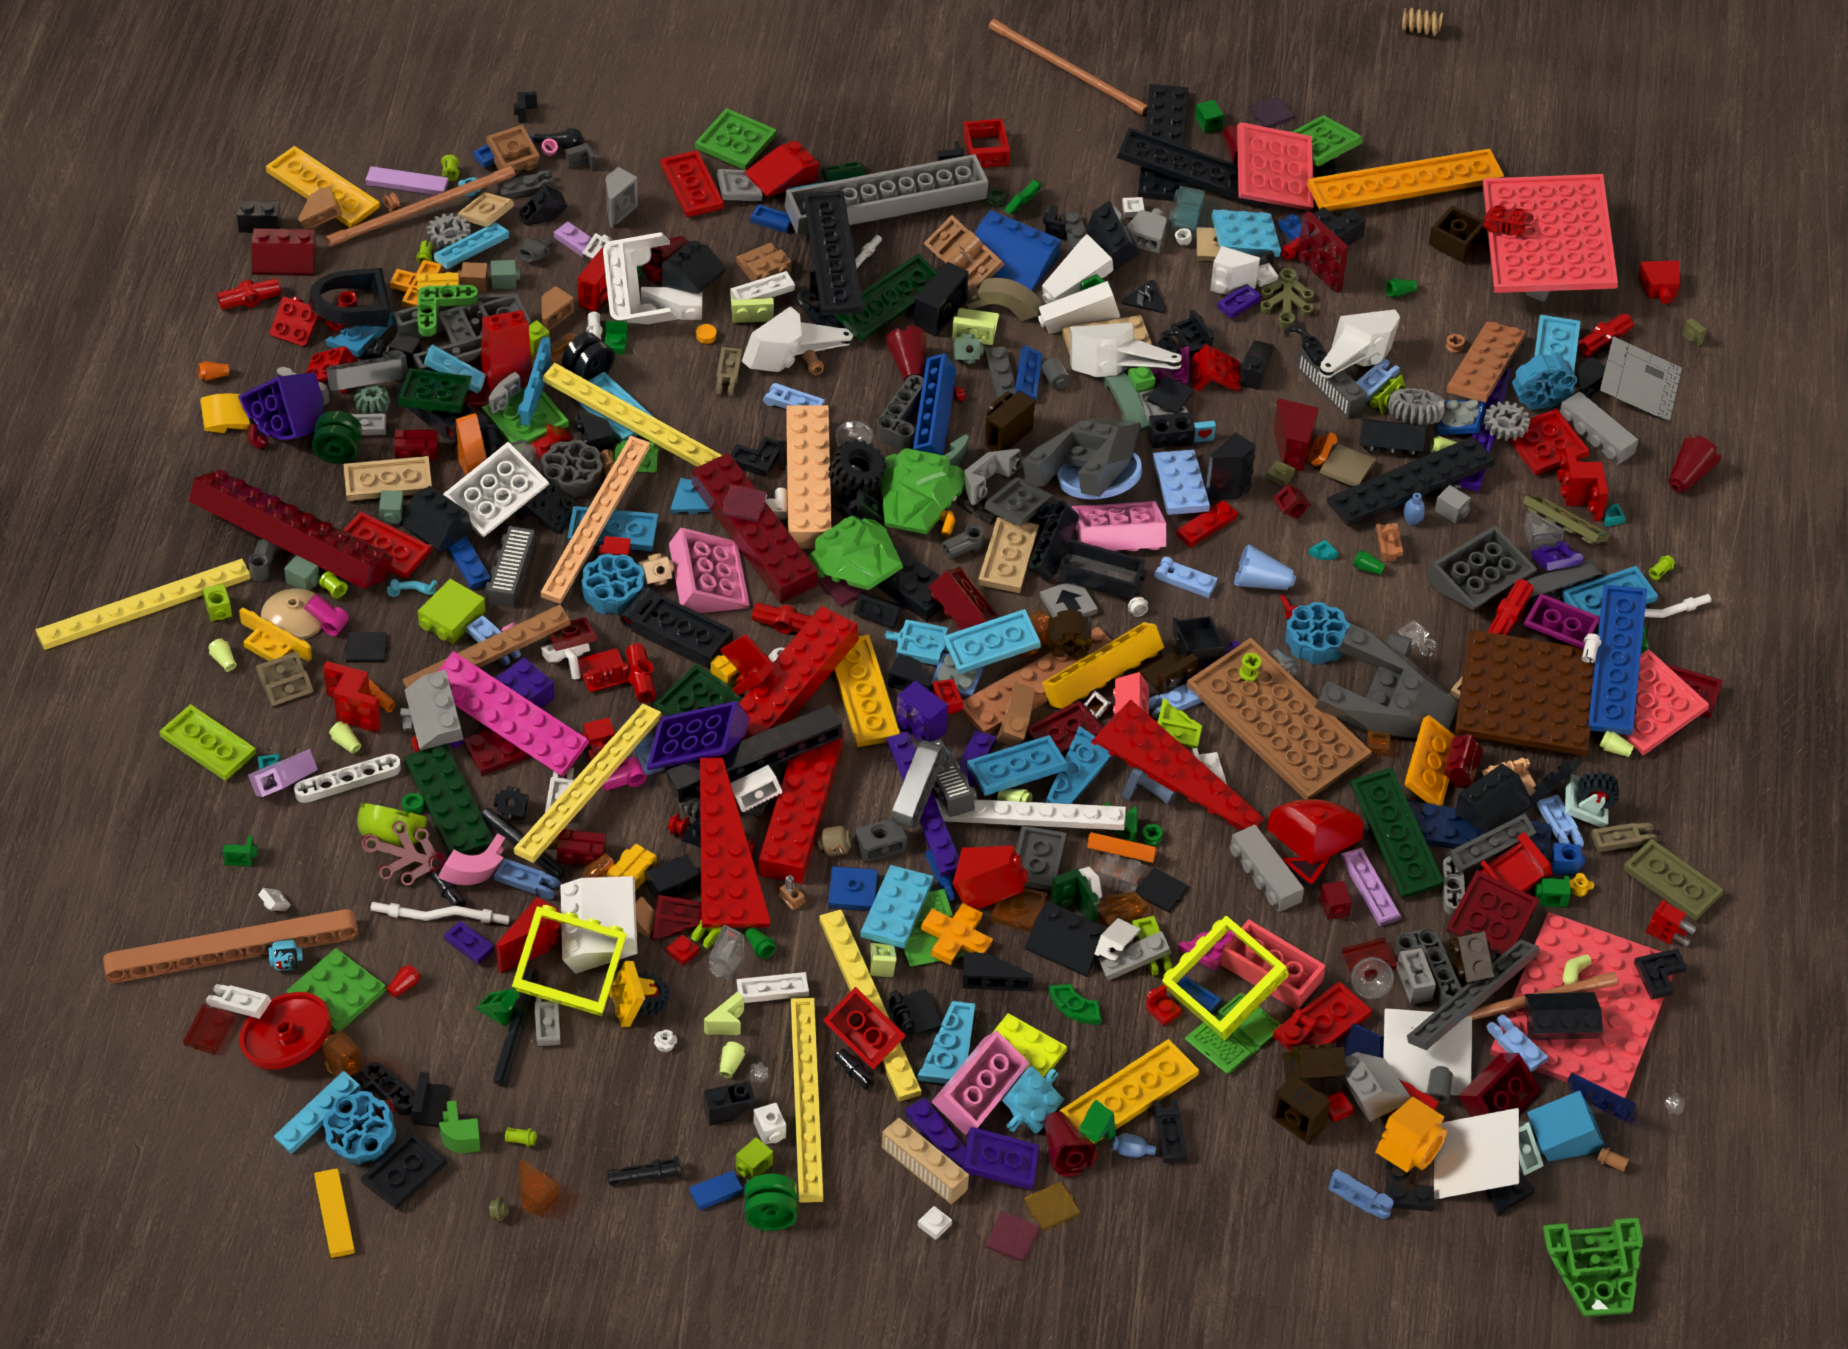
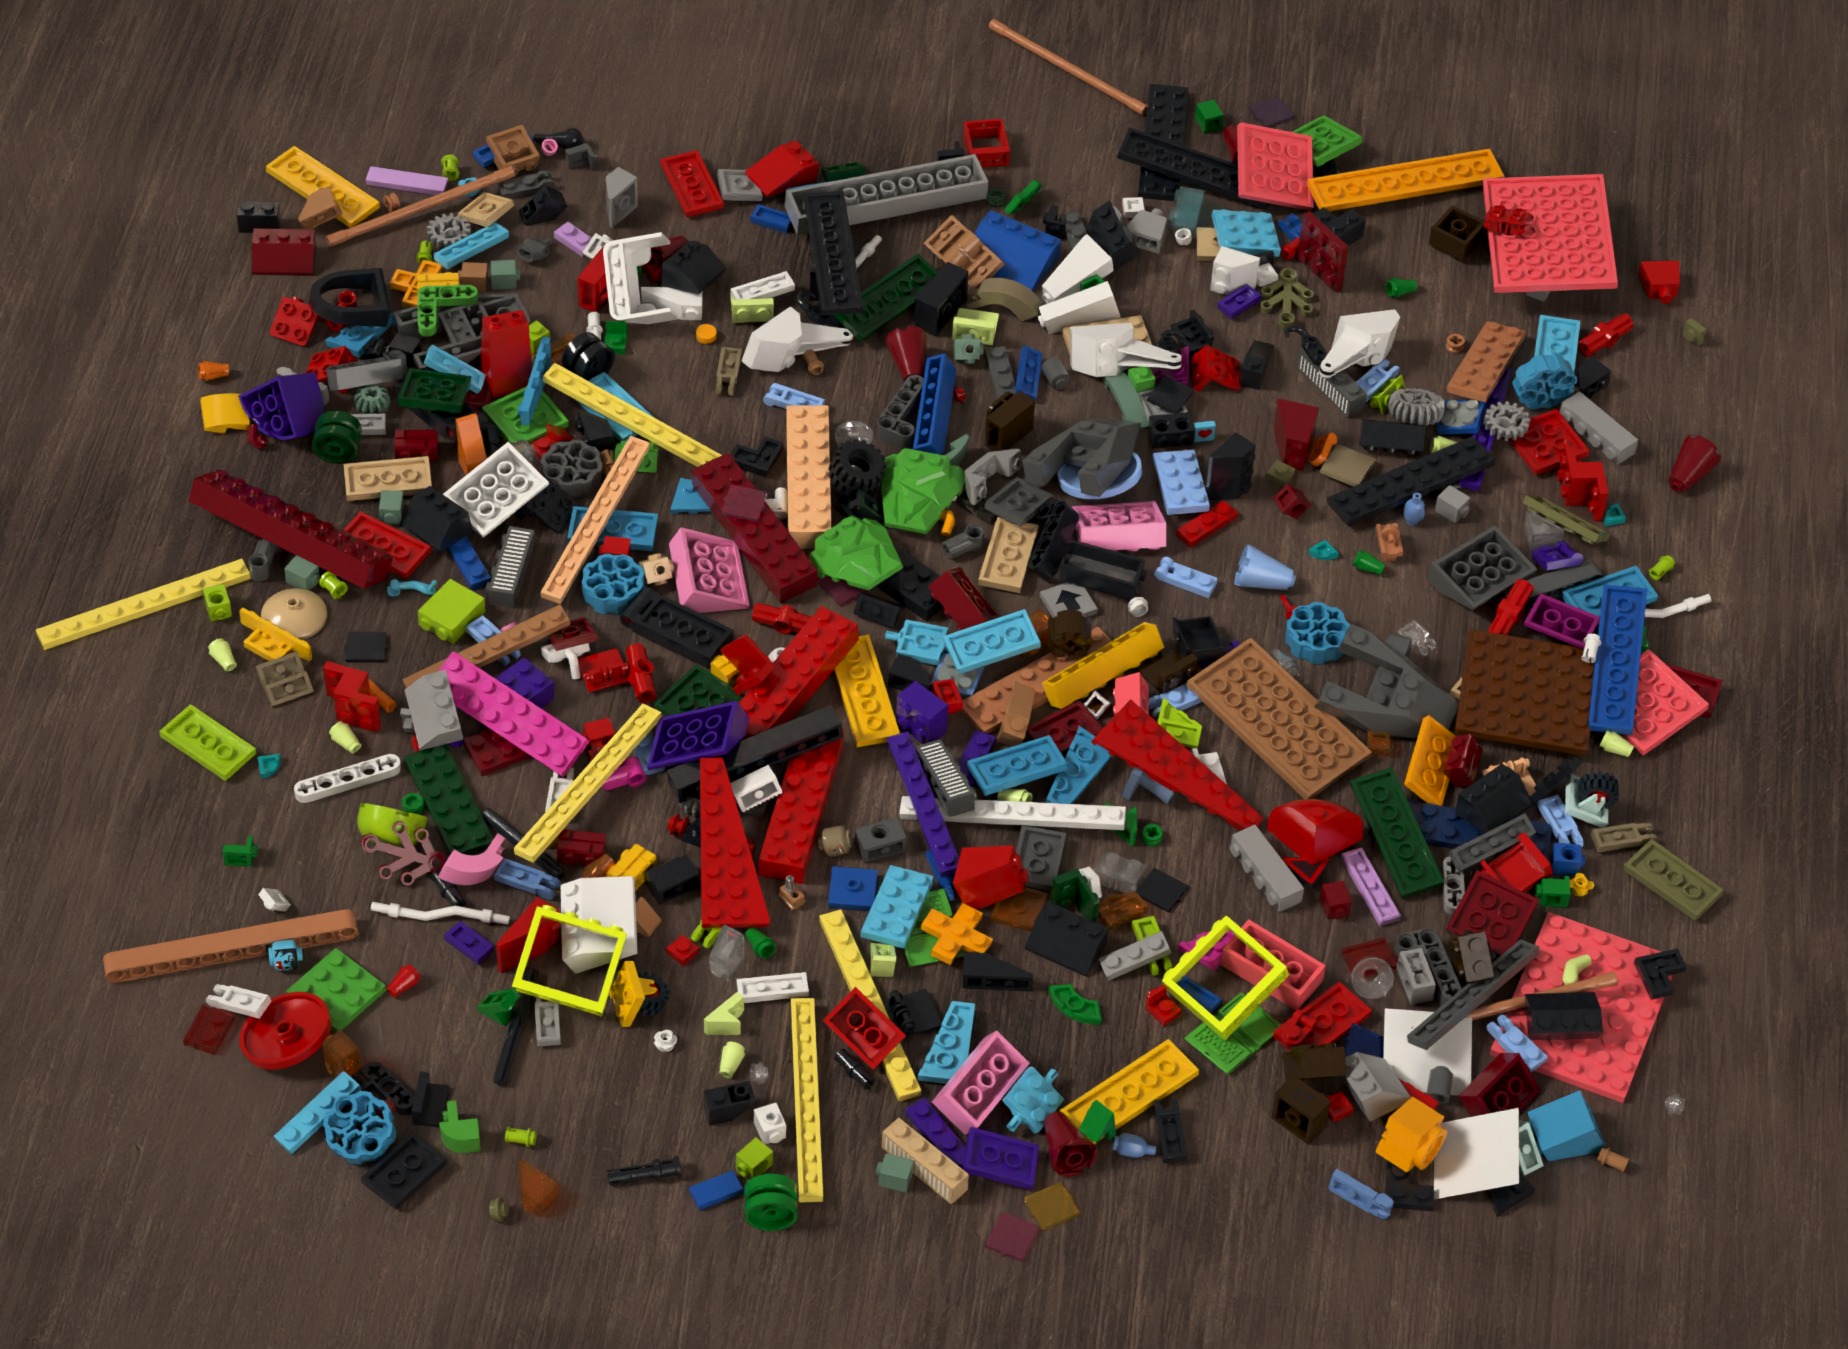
(249, 293): red piece -> none
(282, 773): lavender slope -> none
(332, 618): dark pink piece -> none
(334, 1213): yellow tile -> none
(500, 395): light grey slope -> none
(520, 804): black brick -> none
(525, 101): black bracket -> none
(556, 307): medium nougat slope -> none
(675, 916): dark red wing -> none
(735, 139): bright green plate -> none
(764, 262): medium nougat plate -> none
(782, 452): black piece -> none
(895, 1172): none -> sand green brick
(919, 782): beam -> none
(934, 1223): white plate -> none
(1032, 1044): neon yellow plate -> none
(1116, 936): white hinge -> none
(1122, 847): orange slope -> none
(1146, 298): black piece -> none
(1247, 668): lime bush -> none
(1422, 21): tan piece -> none
(1598, 1264): bright green wedge -> none
(1603, 1098): clear blue plate -> none
(1641, 379): light grey sticker -> none
(1669, 924): red piece -> none

